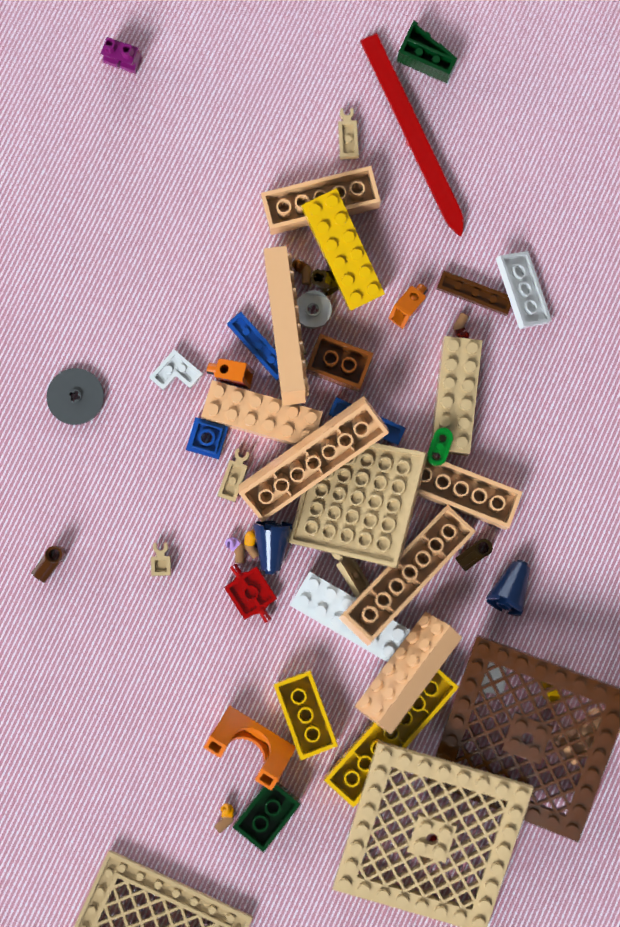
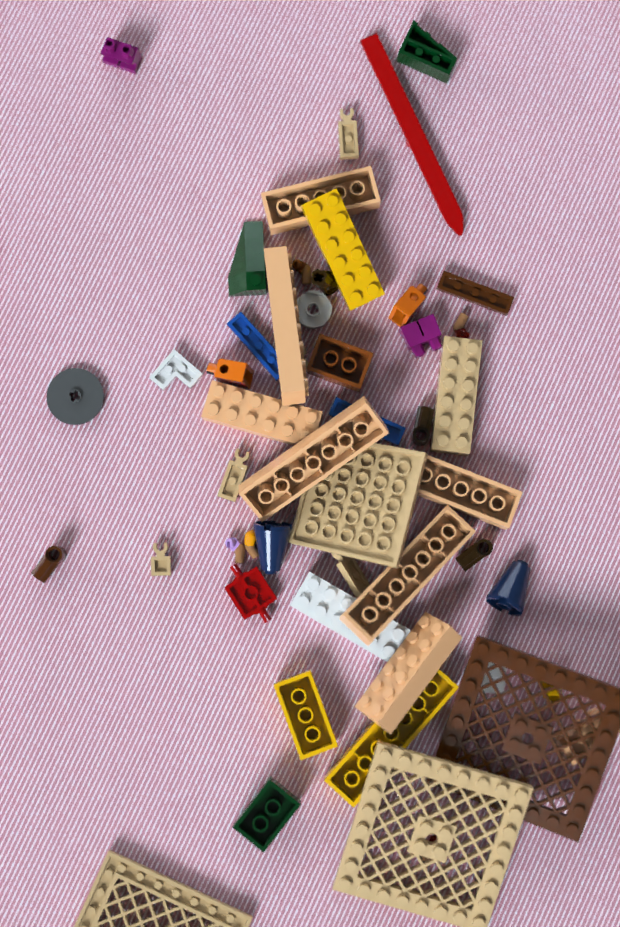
(211, 449): blue piece -> none
(227, 817): arm -> none
(239, 726): orange arch -> none
(247, 270): none -> dark green wedge
(420, 333): none -> magenta hips
(422, 424): none -> dark brown piece
(440, 447): green plate -> none
(523, 289): white plate -> none

